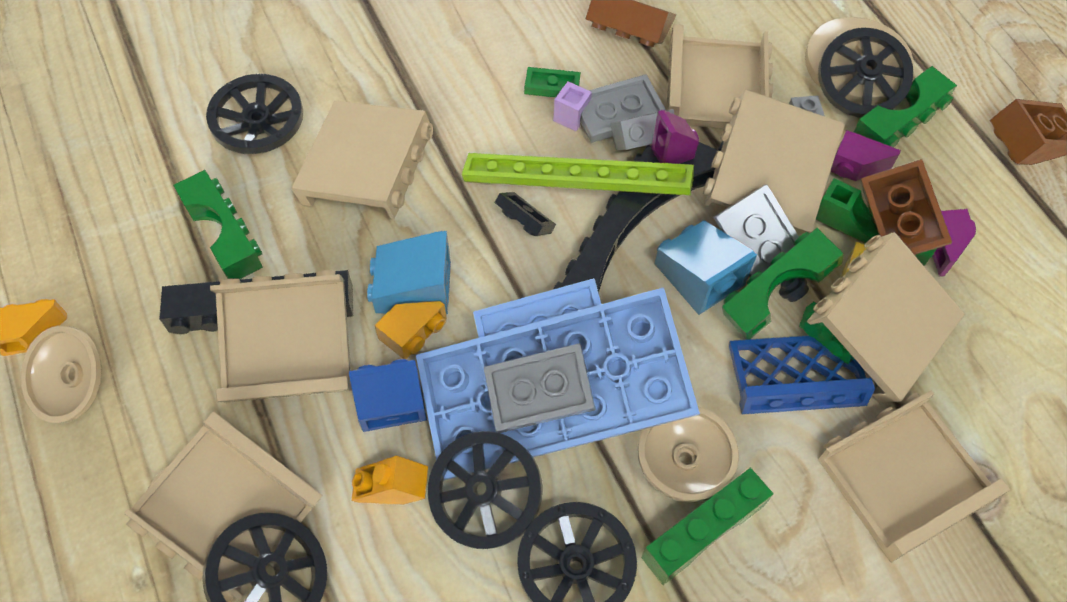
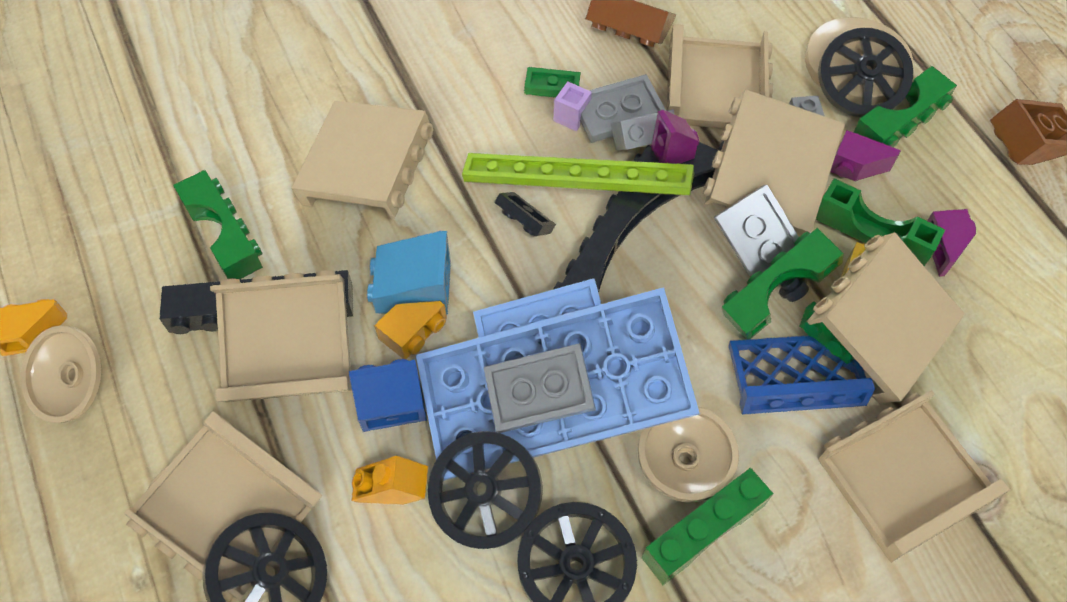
(256, 116): black wheel -> none
(704, 264): dark azure slope -> none
(906, 204): dark orange slope -> none

